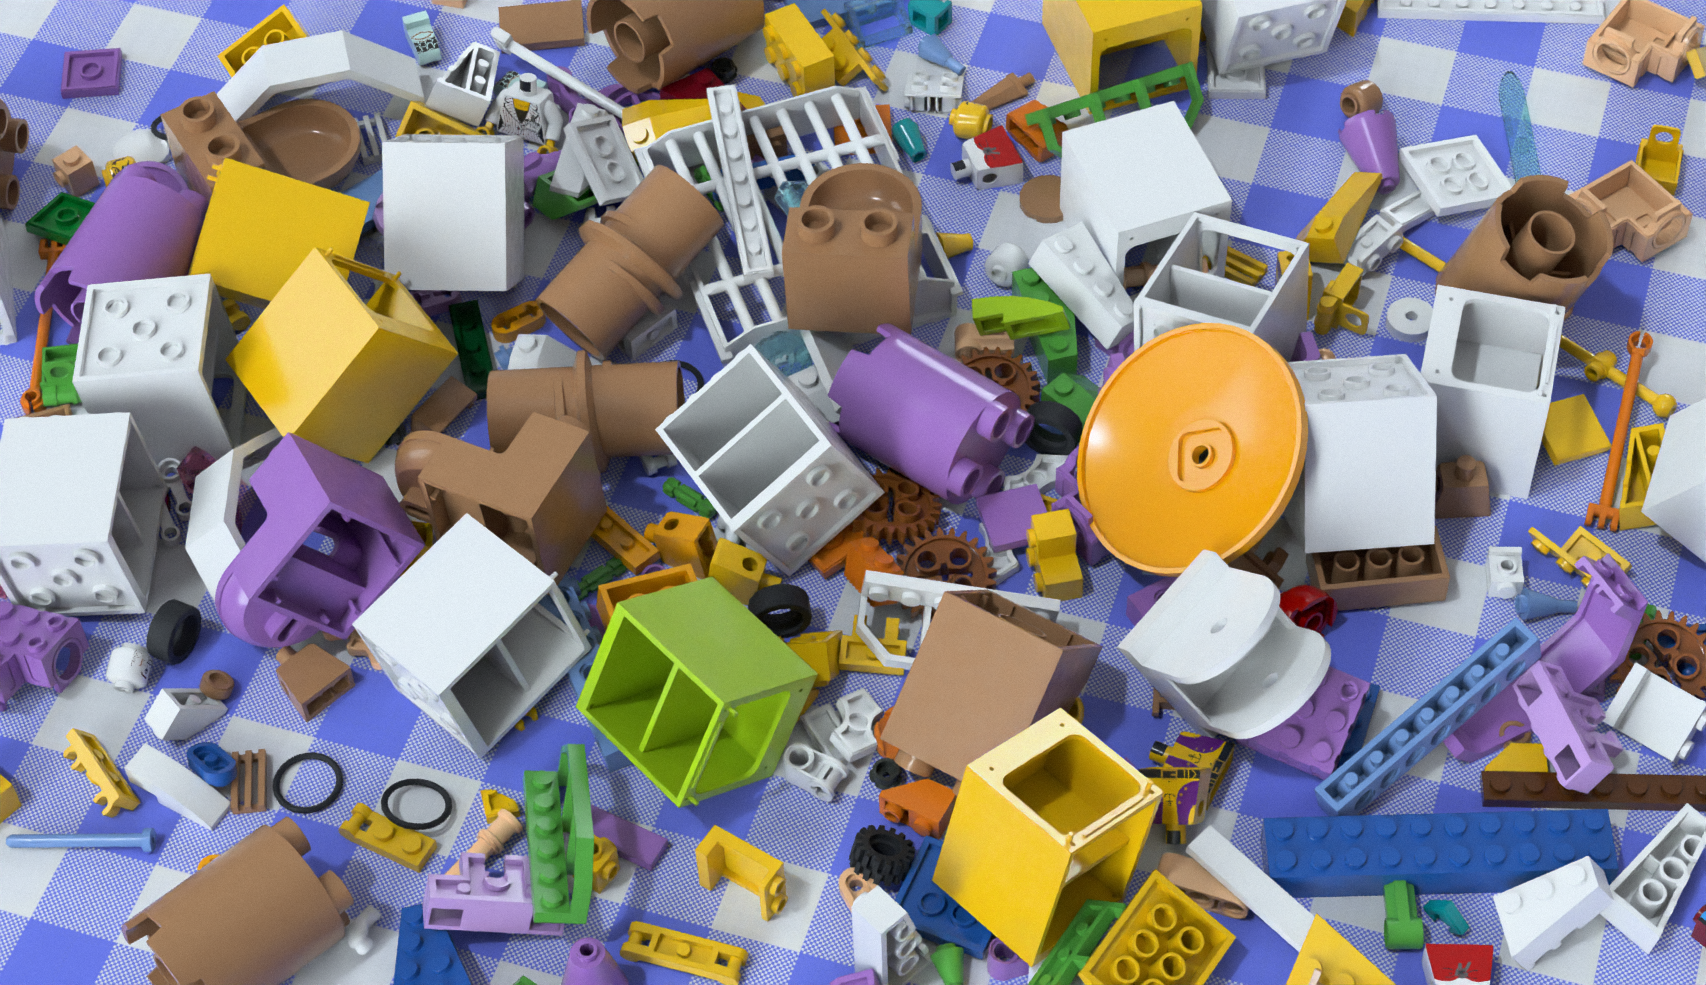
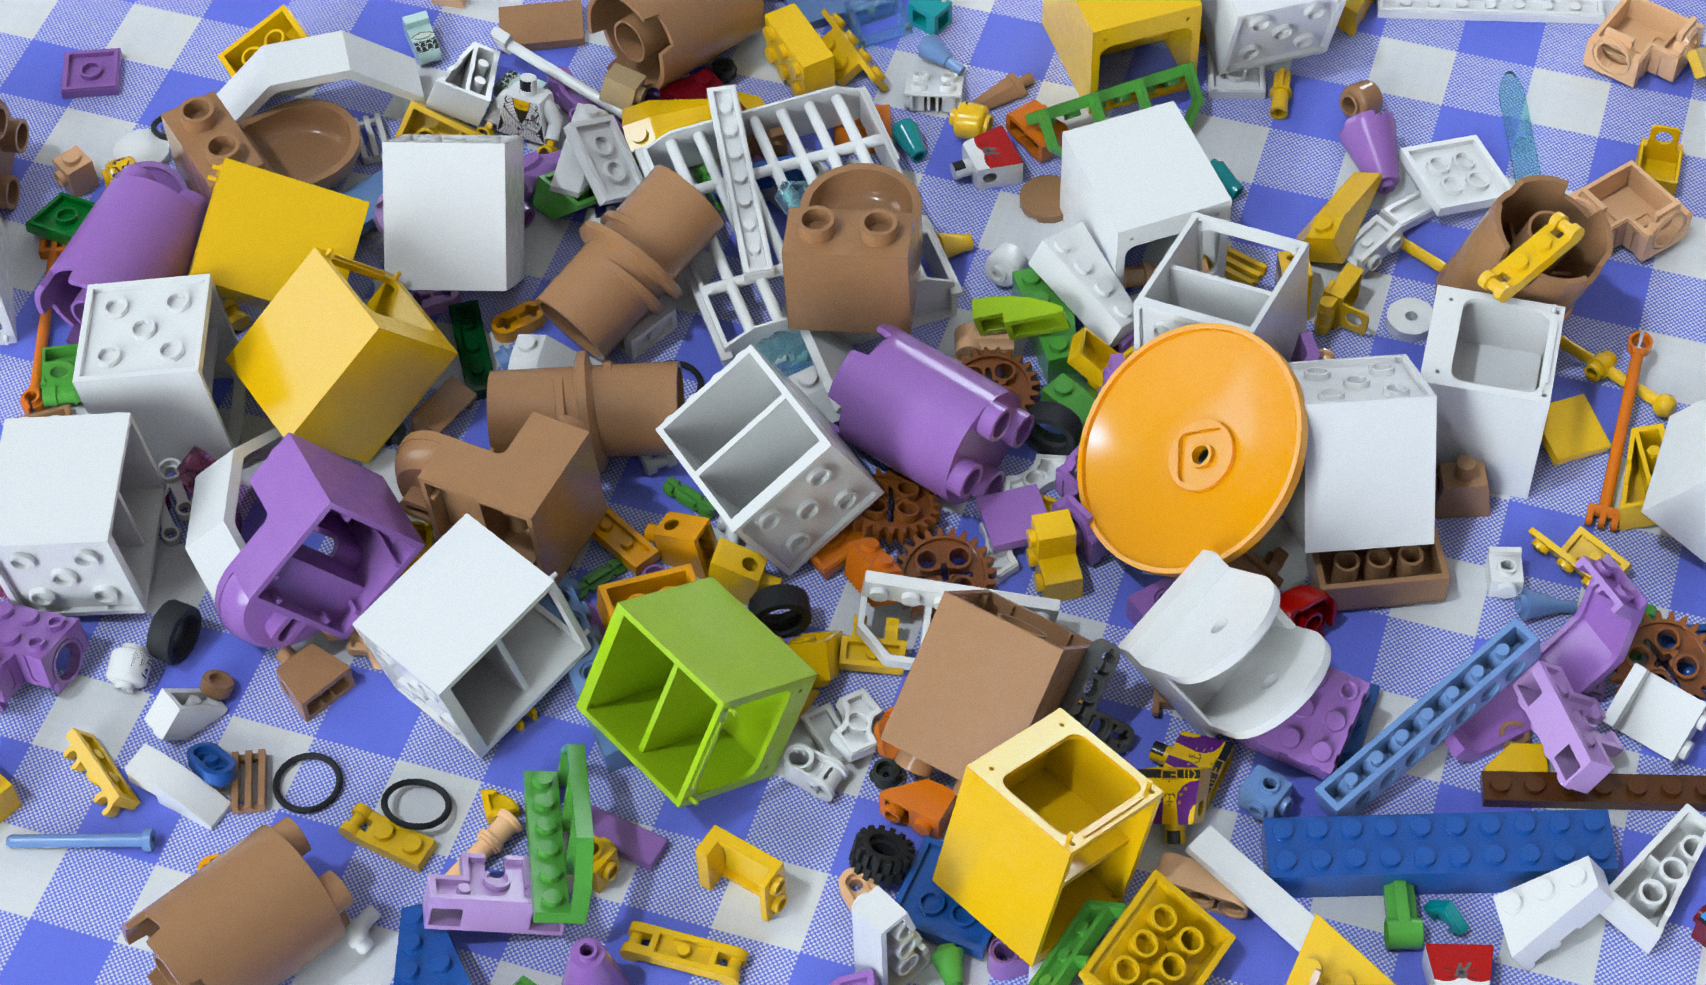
(623, 87): none -> tan brick
(1086, 712): none -> dark grey beam
(1091, 355): none -> yellow piece
(1227, 178): none -> teal cone
(1265, 793): none -> medium blue brick
(1280, 94): none -> yellow axle
(1531, 257): none -> yellow plate

